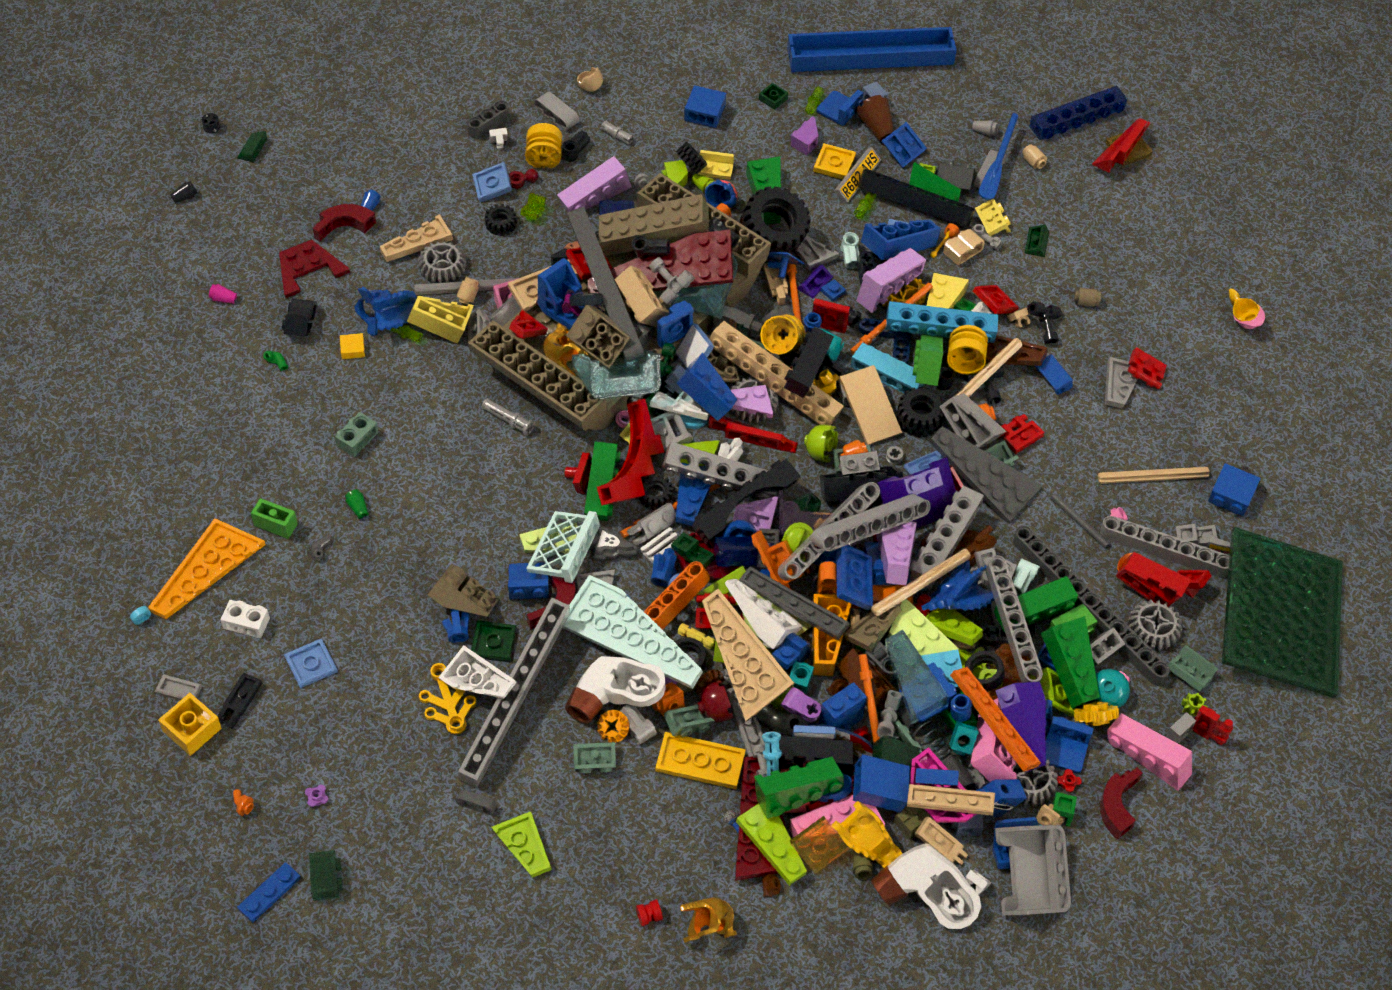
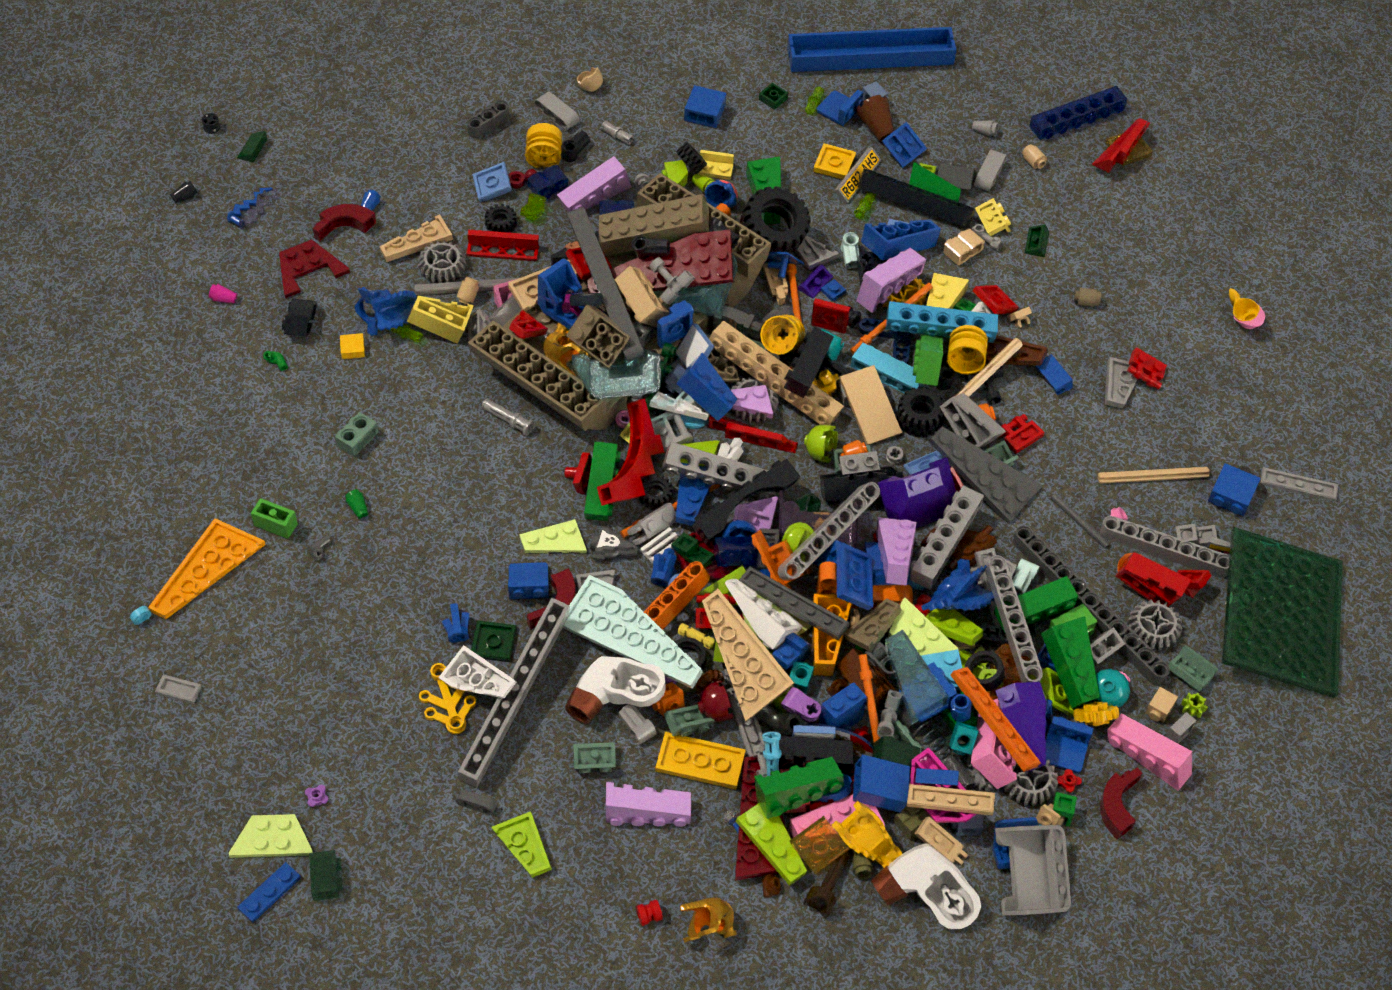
(190, 724): yellow brick -> none
(239, 699): black hinge -> none
(242, 223): none -> piece
(243, 802): orange plate -> none
(244, 622): white brick -> none
(271, 838): none -> yellowish green wing
(310, 663): medium blue tile -> none
(462, 593): dark tan slope -> none
(498, 136): white tile -> none
(503, 242): none -> red fence
(548, 181): none -> clear blue brick
(578, 547): light aqua fence -> none
(622, 726): light orange gear -> none
(647, 806): none -> lavender wedge
(806, 137): medium lavender slope -> none
(811, 320): blue cone -> none
(821, 896): none -> dark brown piece
(870, 522): light grey beam -> none
(921, 582): tan axle -> none
(950, 232): hinge -> none
(981, 882): white tile -> none
(992, 178): blue piece -> none
(1007, 794): blue torso -> none
(1045, 315): black bar -> none
(1161, 705): none -> tan brick
(1211, 727): red plate -> none
(1299, 484): none -> light grey tile

